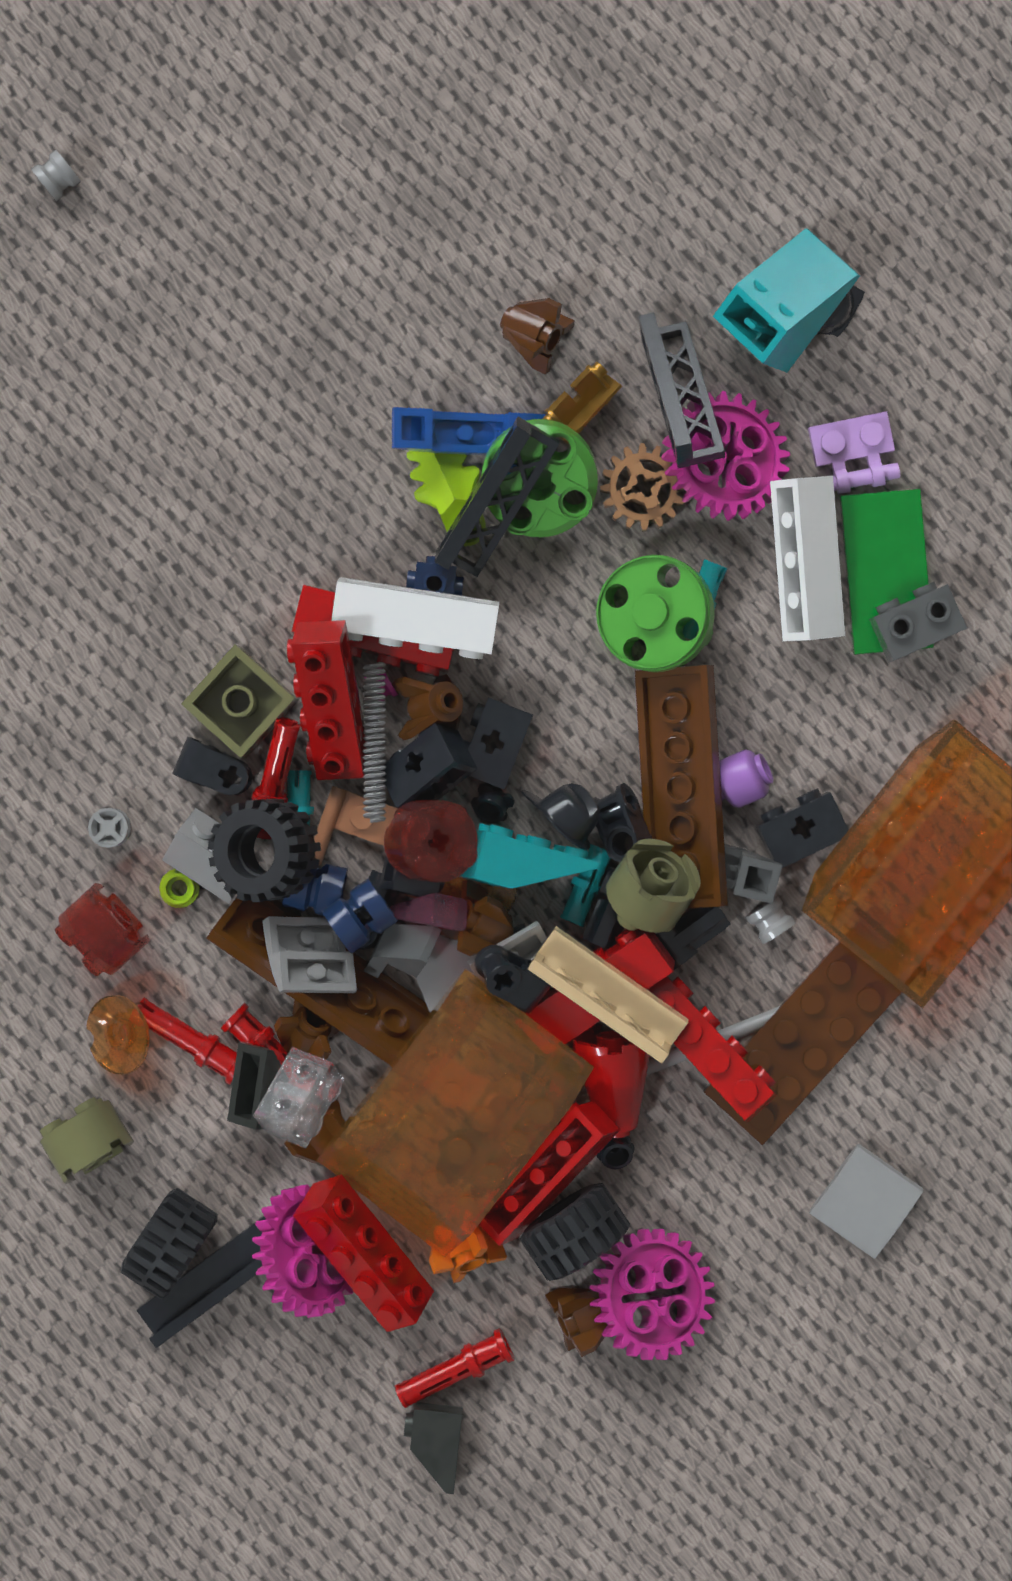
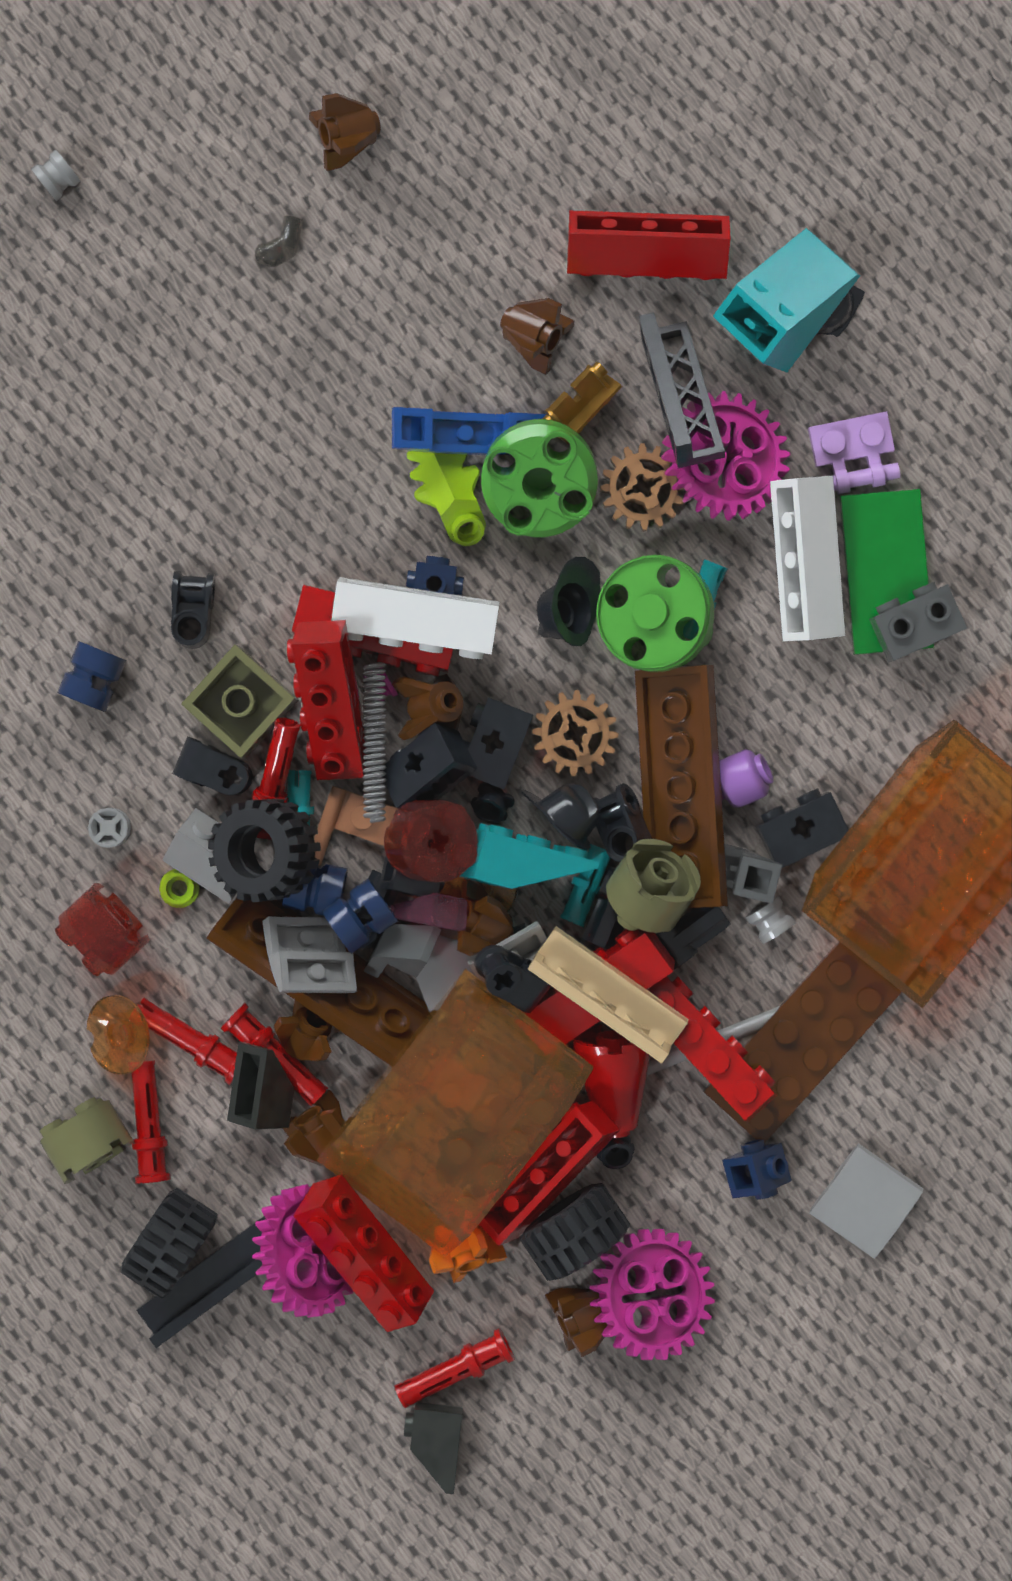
(95, 690): none -> dark blue wheel
(149, 1142): none -> red pin
(192, 606): none -> black piece
(283, 247): none -> clear smoke arm
(299, 1097): clear brick -> none
(344, 128): none -> reddish brown brick
(483, 497): black fence -> none
(571, 604): none -> black piece
(592, 727): none -> medium nougat gear
(648, 244): none -> red brick
(757, 1170): none -> dark blue brick

